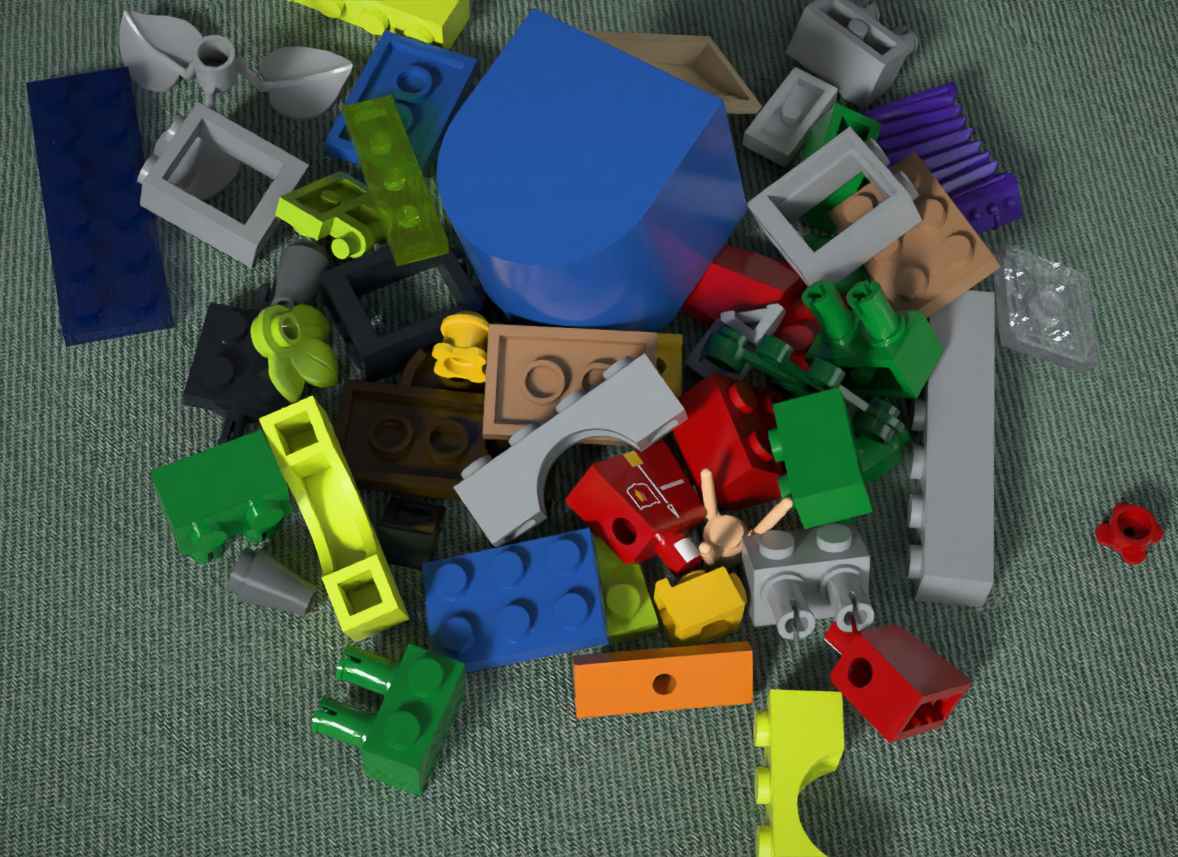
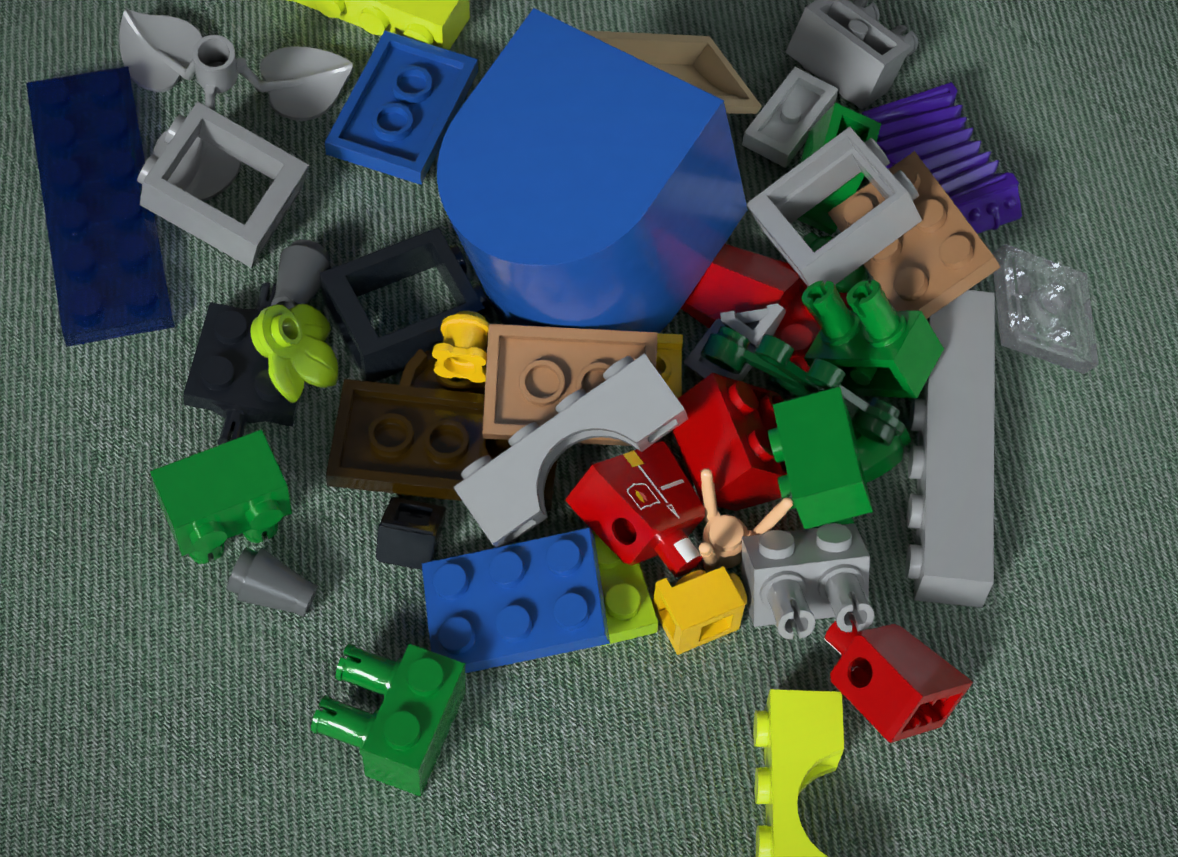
(337, 208): lime plate -> none
(340, 527): neon yellow arch -> none
(395, 180): clear neon green tile -> none
(695, 679): orange tile -> none
(1136, 520): red plate -> none

